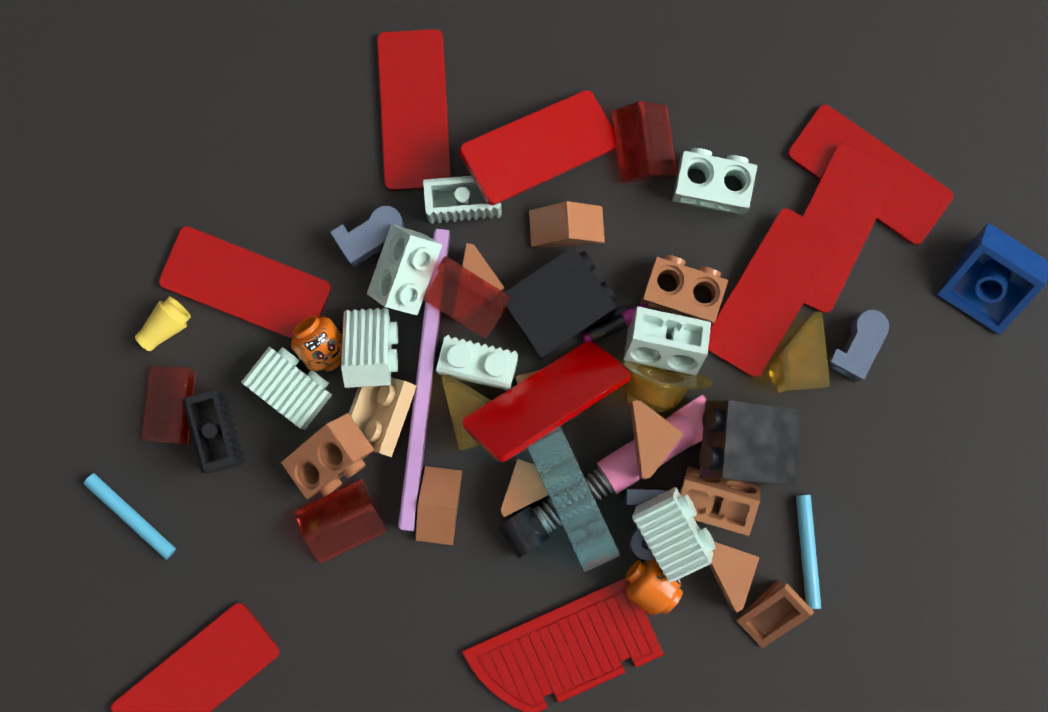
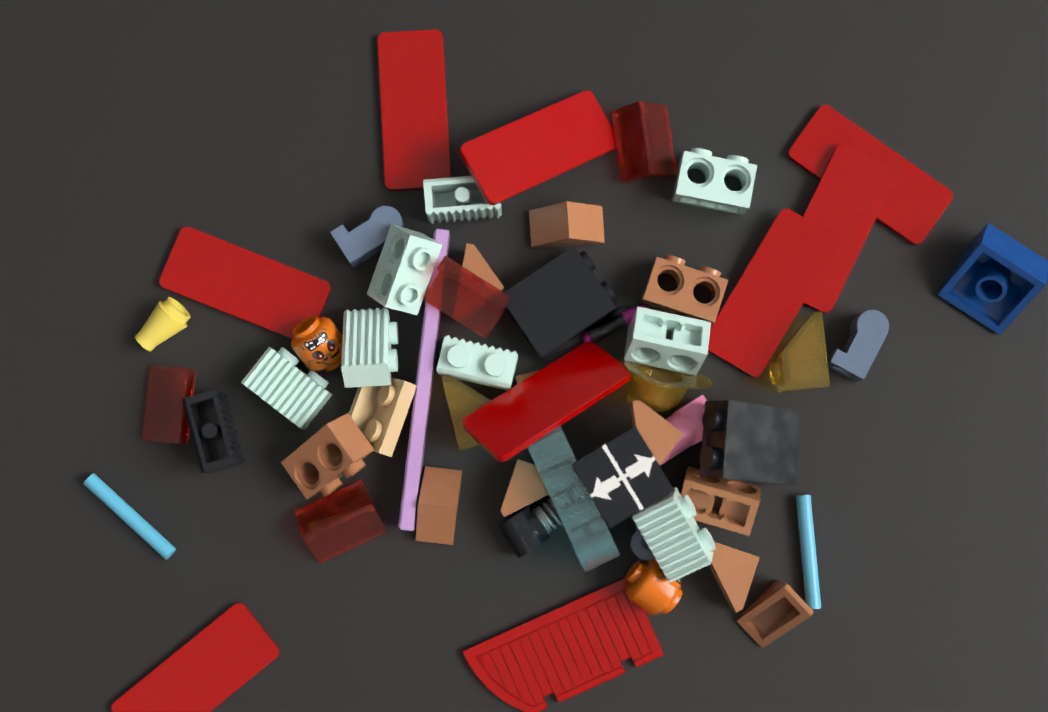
(622, 477): none -> black sticker

